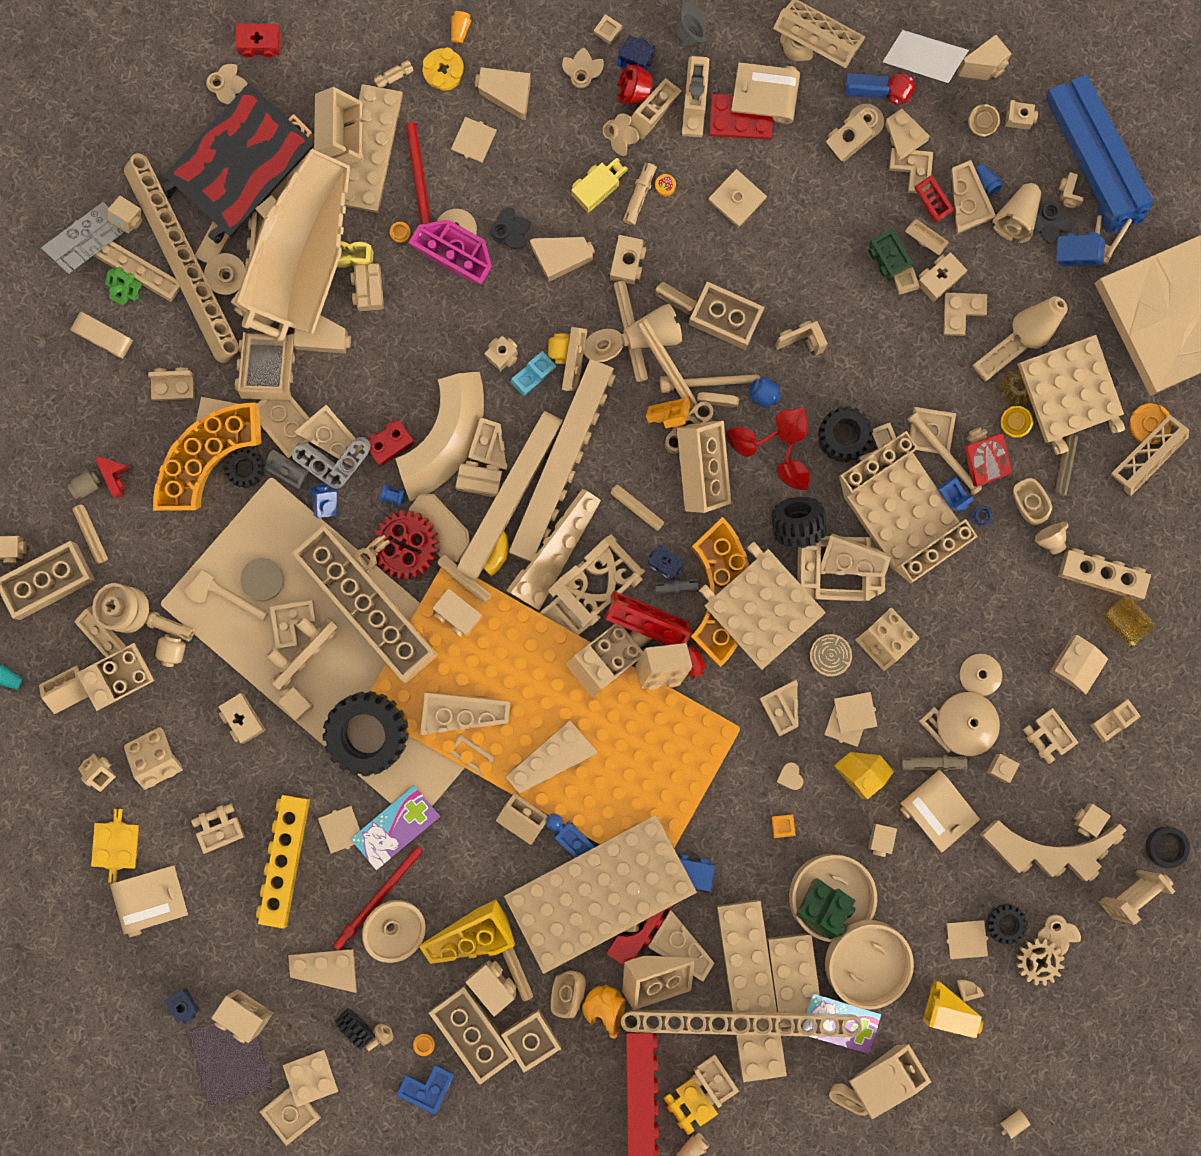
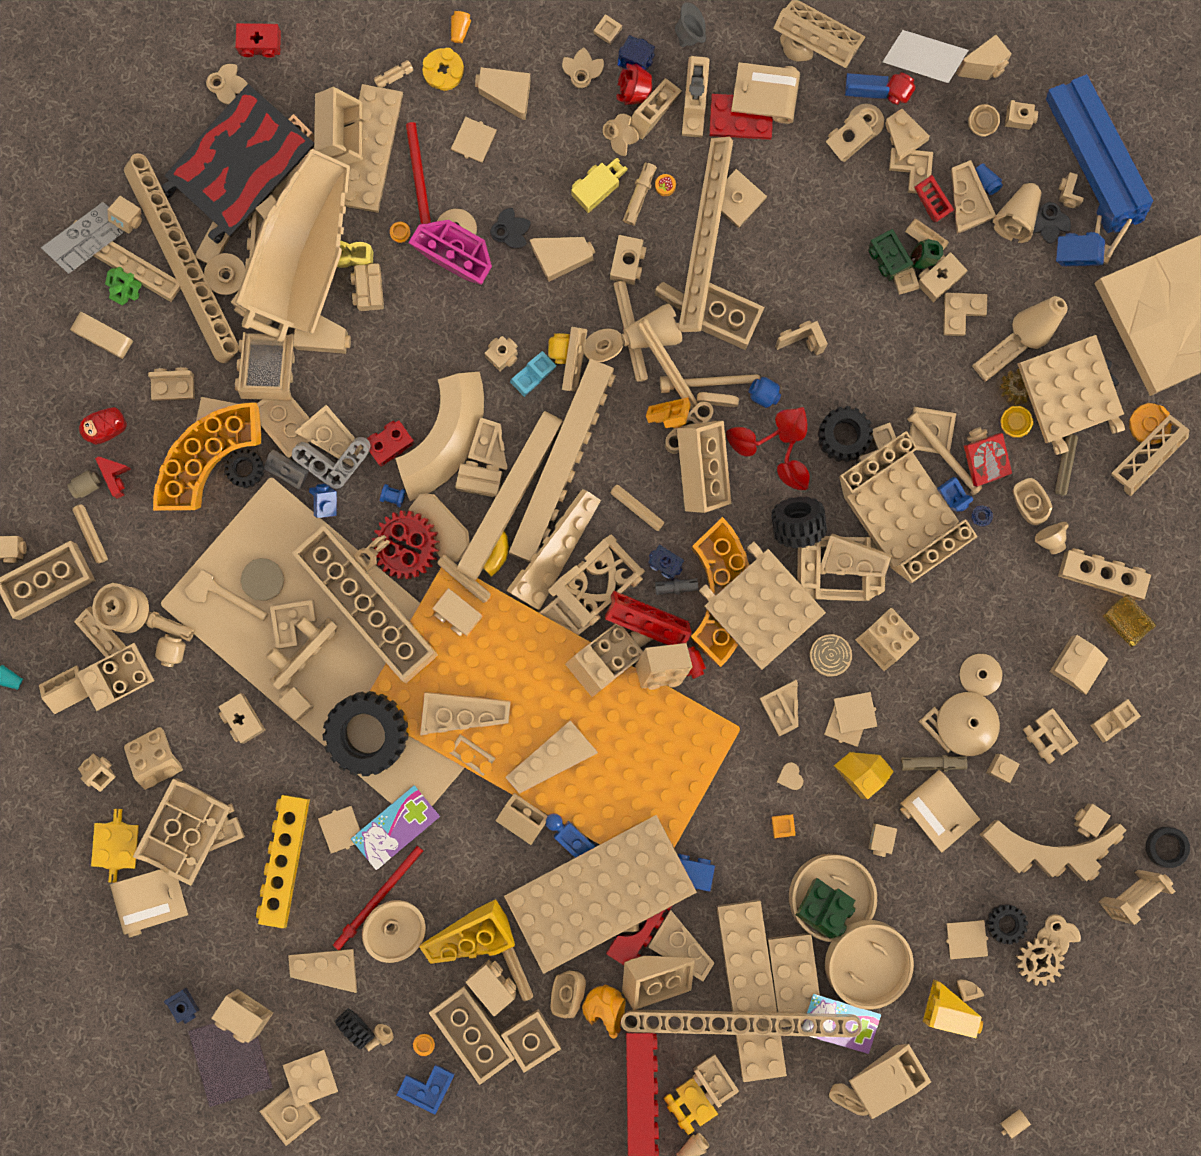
(102, 425): none -> red piece
(182, 831): none -> tan piece
(705, 235): none -> tan plate
(926, 254): none -> dark green rock

